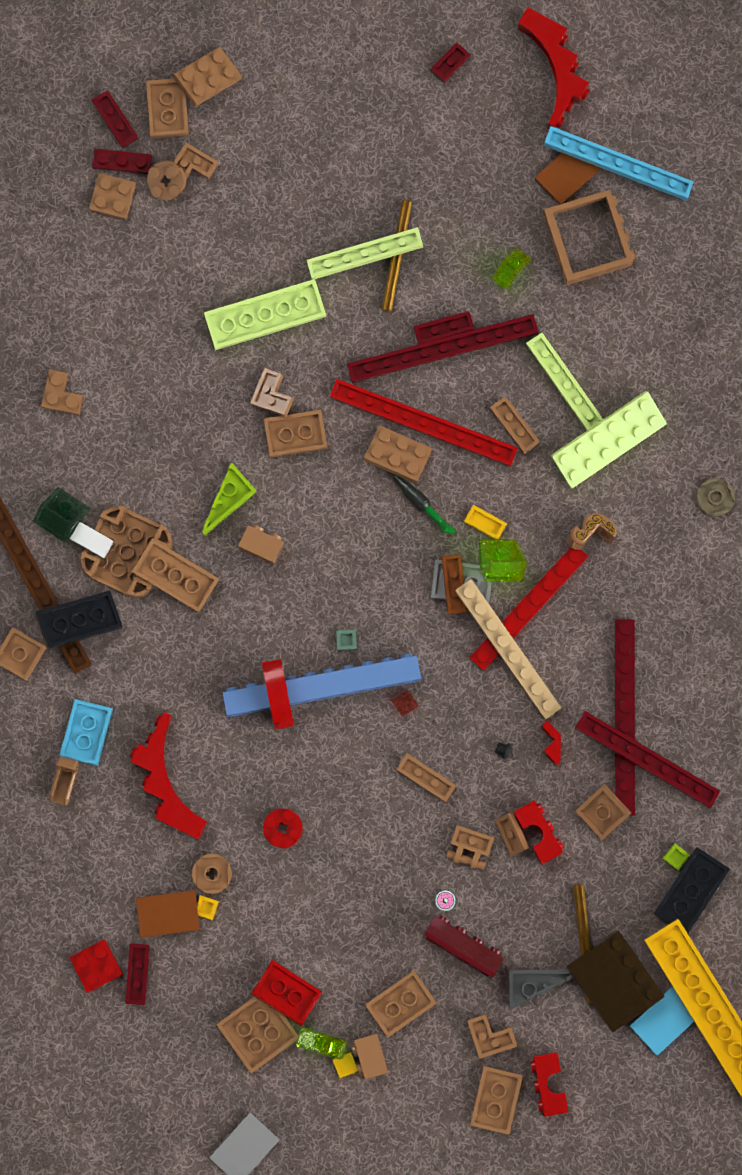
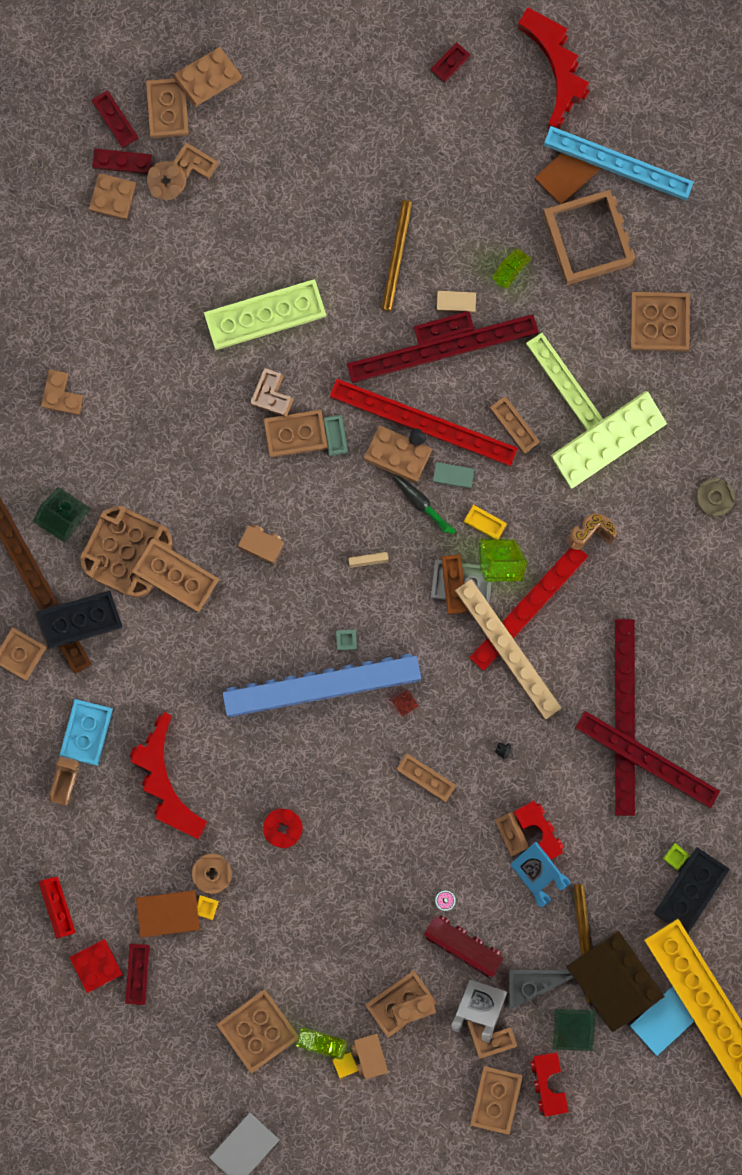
(57, 907): none -> red plate
(91, 540): white tile -> none
(232, 494): lime wing -> none
(277, 694): red arch -> none
(286, 993): red tile -> none
(335, 435): none -> sand green tile
(365, 253): yellowish green plate -> none
(368, 559): none -> tan tile
(413, 1009): none -> medium nougat brick
(417, 437): none -> black piece
(453, 475): none -> sand green tile
(456, 301): none -> tan tile
(473, 842): medium nougat plate -> none
(481, 1006): none -> light grey flag
(537, 872): none -> dark azure flag
(553, 751): red slope -> none
(573, 1029): none -> clear green slope
(603, 812): medium nougat plate -> none
(660, 321): none -> medium nougat plate

